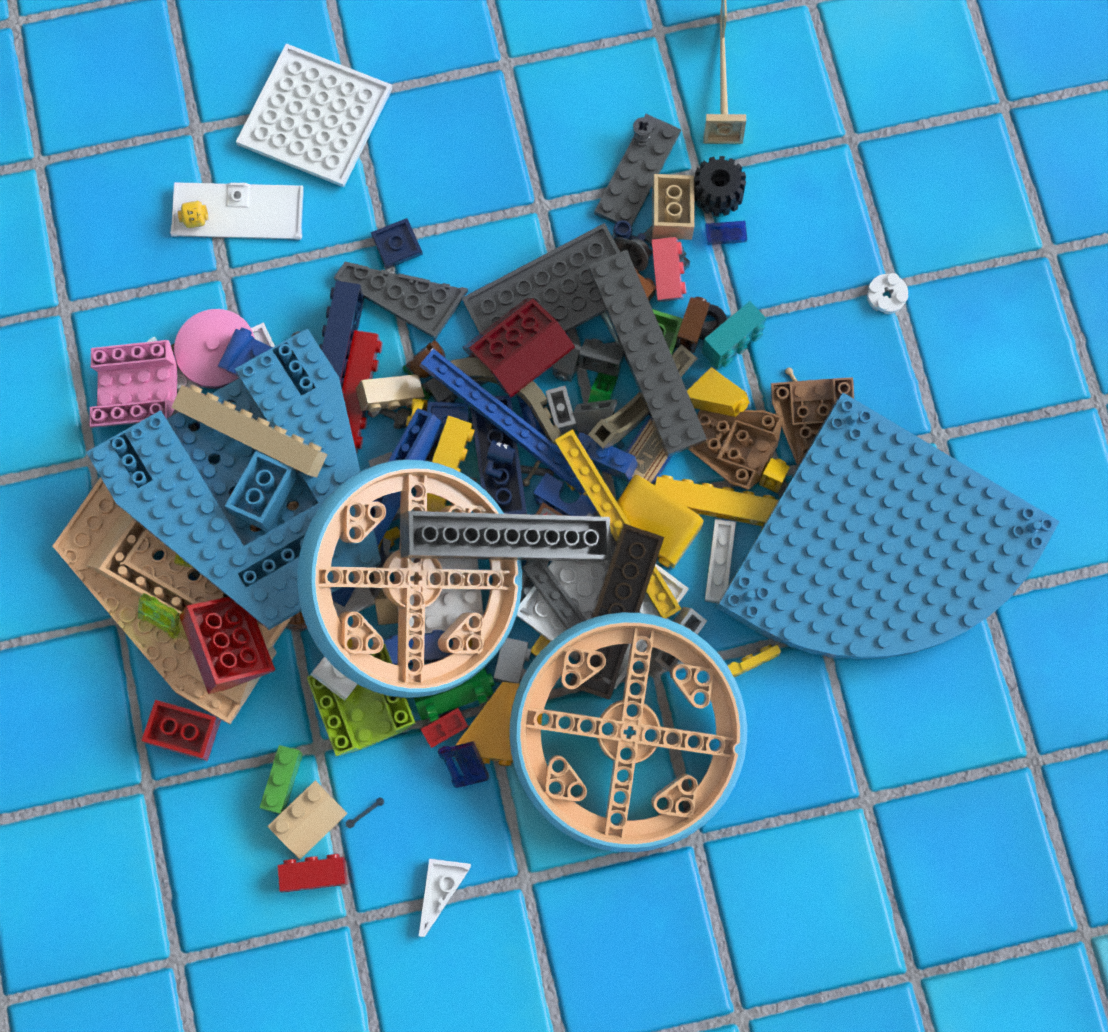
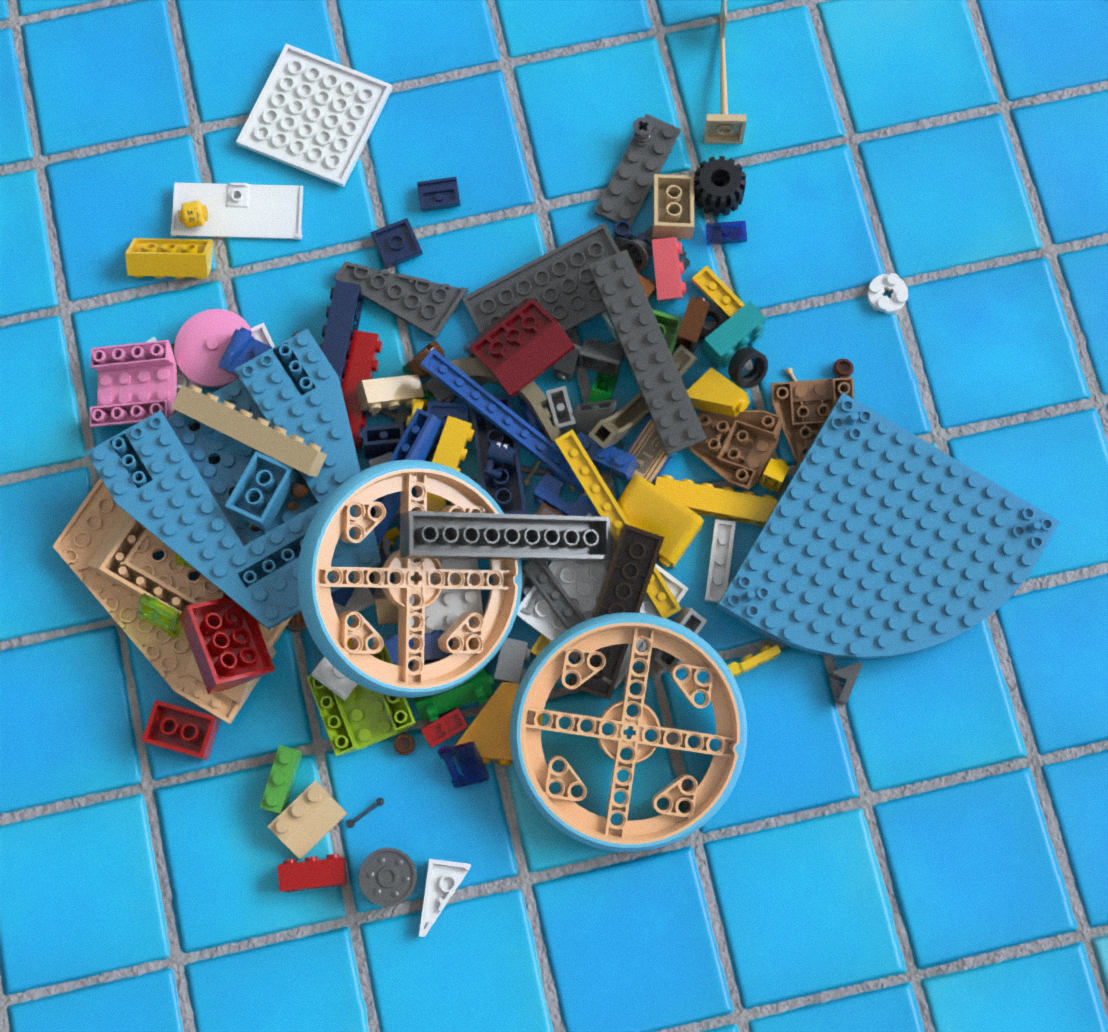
(169, 258): none -> yellow slope
(299, 491): none -> reddish brown hinge
(381, 439): none -> dark blue brick
(387, 877): none -> dark grey wheel
(404, 744): none -> reddish brown plate
(438, 194): none -> dark blue plate
(717, 291): none -> yellow plate
(739, 360): none -> black tyre
(843, 368): none -> reddish brown plate
(847, 676): none -> dark grey slope

